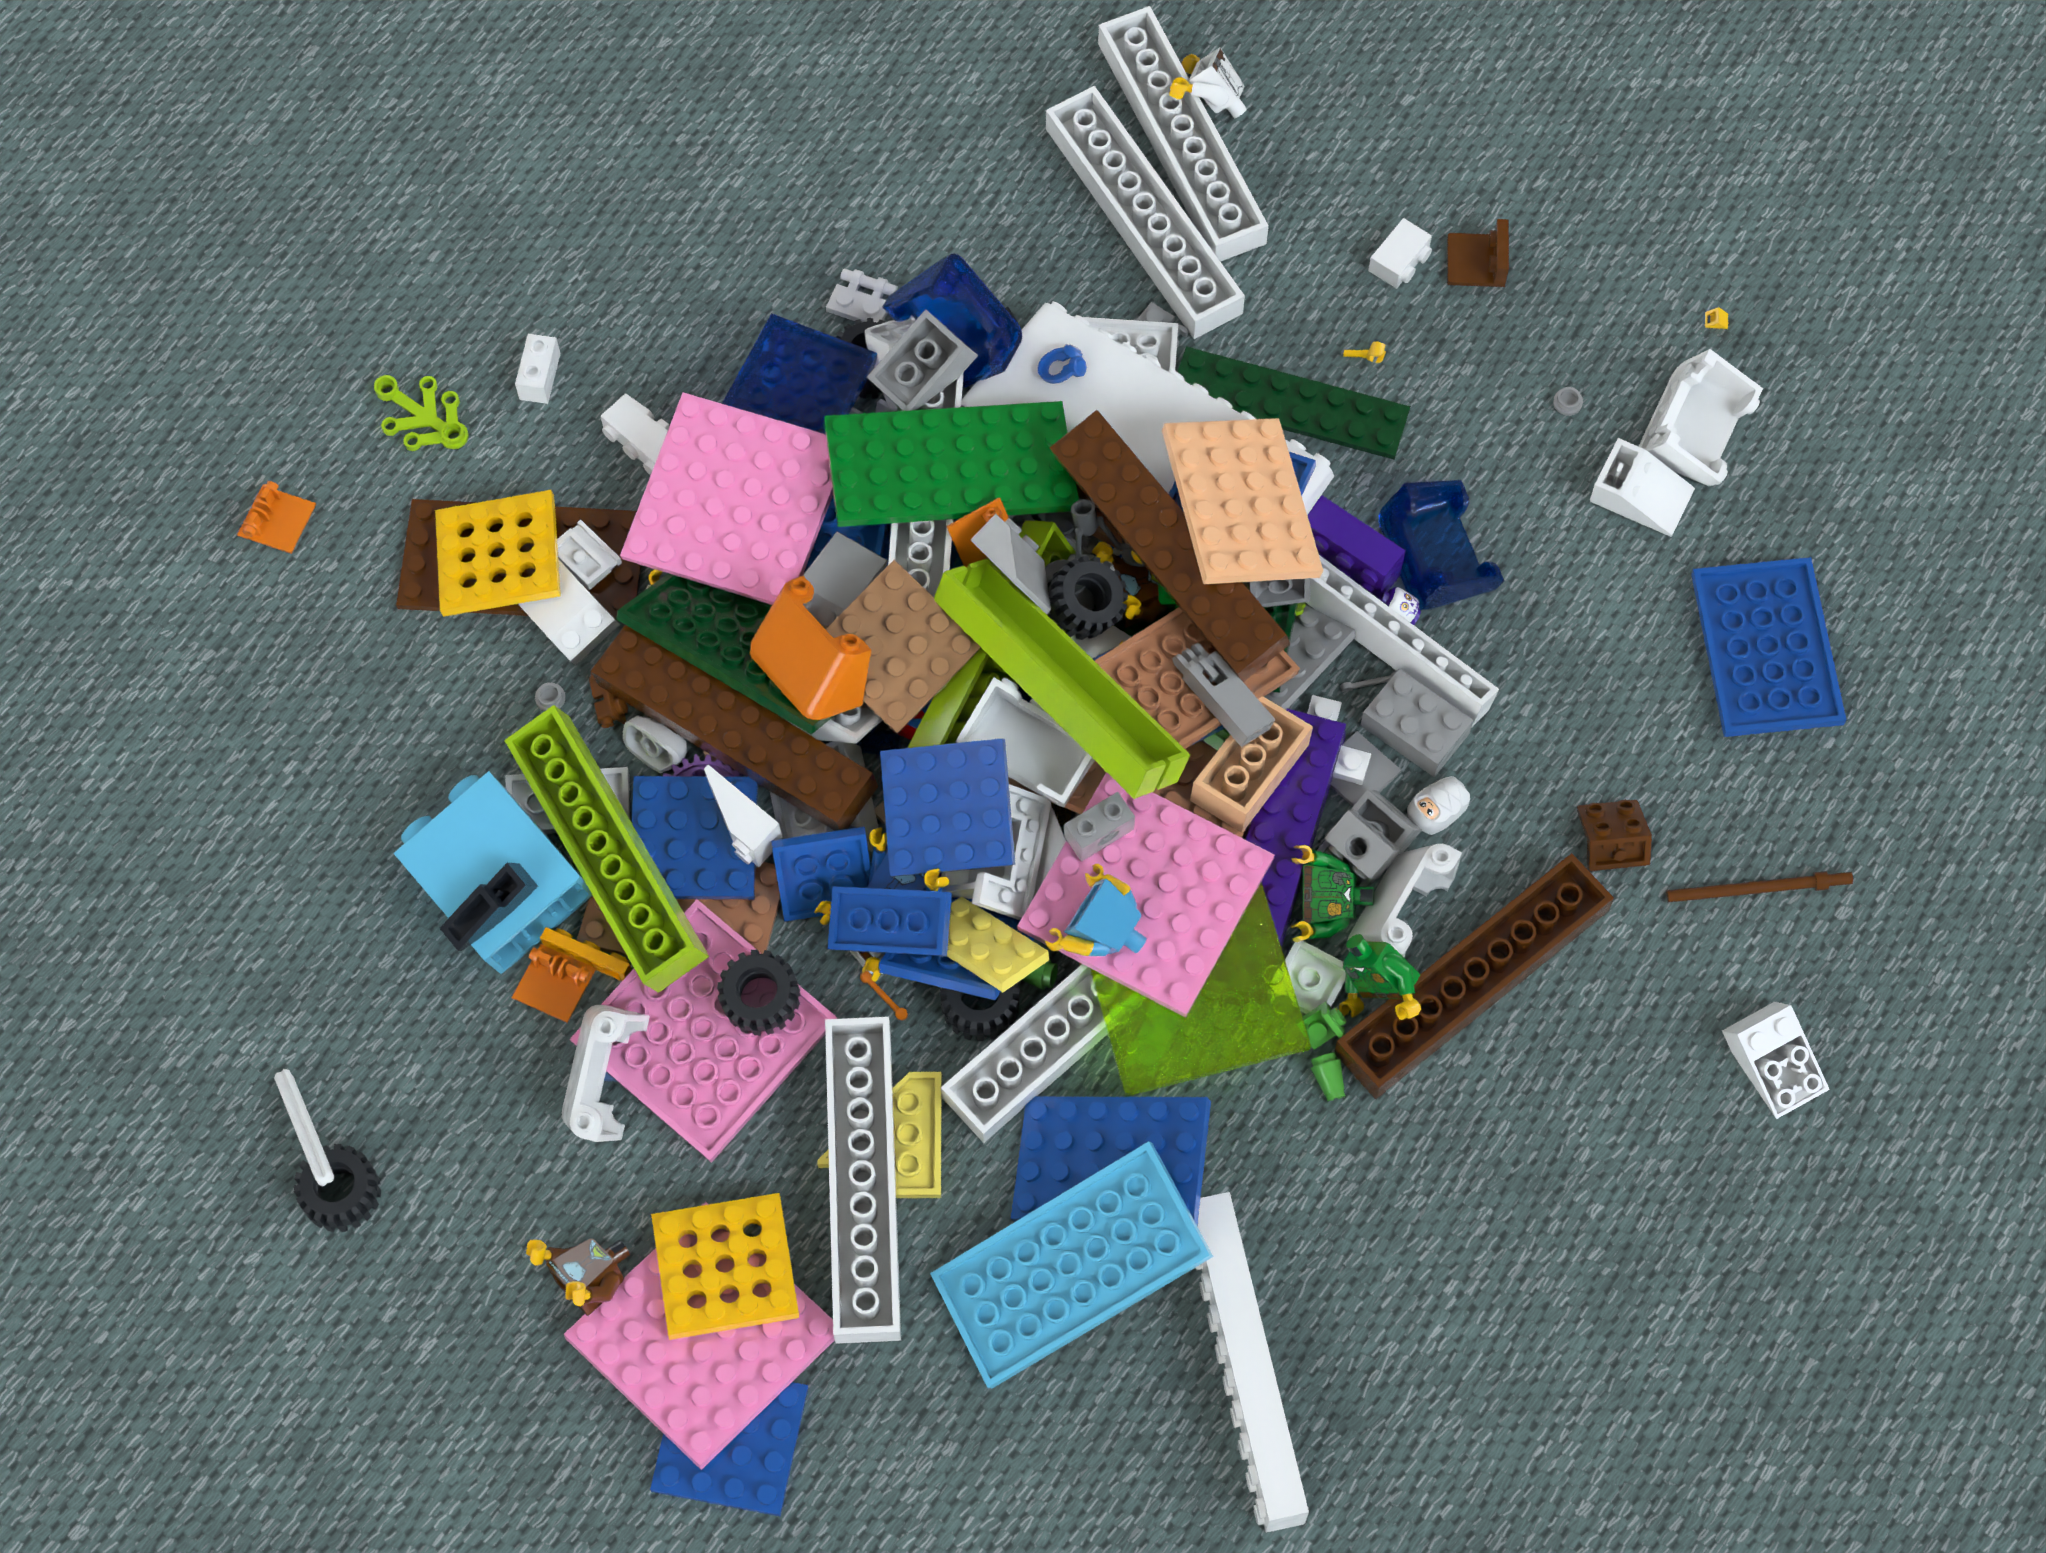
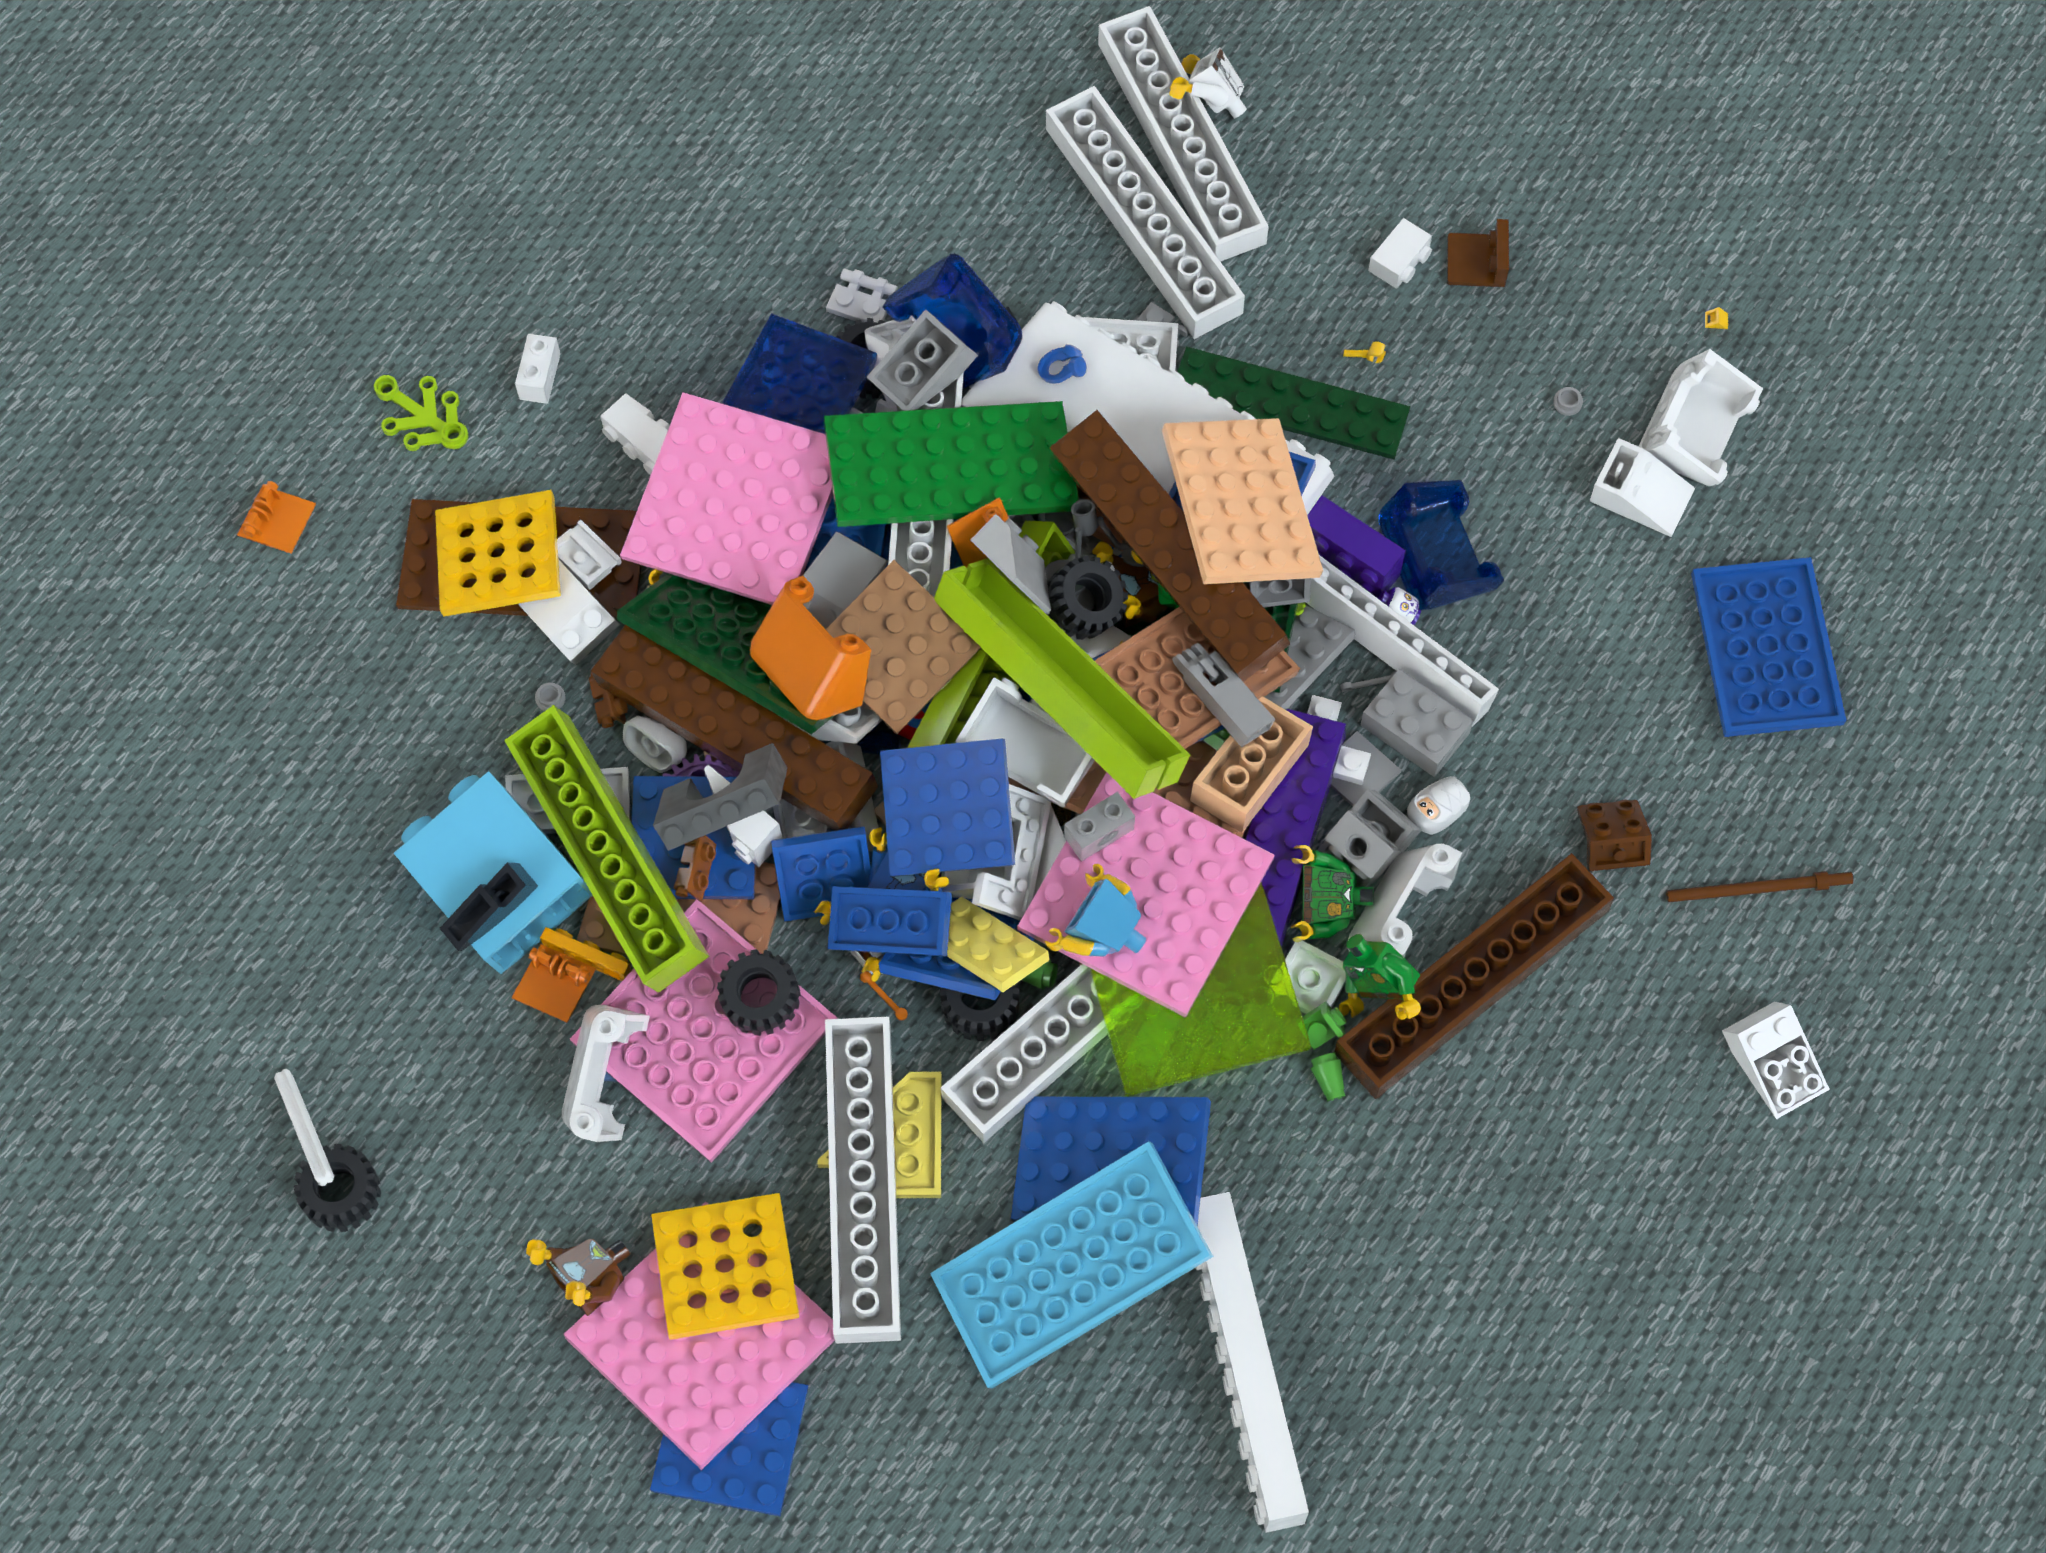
(687, 815): none -> dark grey arch
(694, 880): none -> dark orange hinge

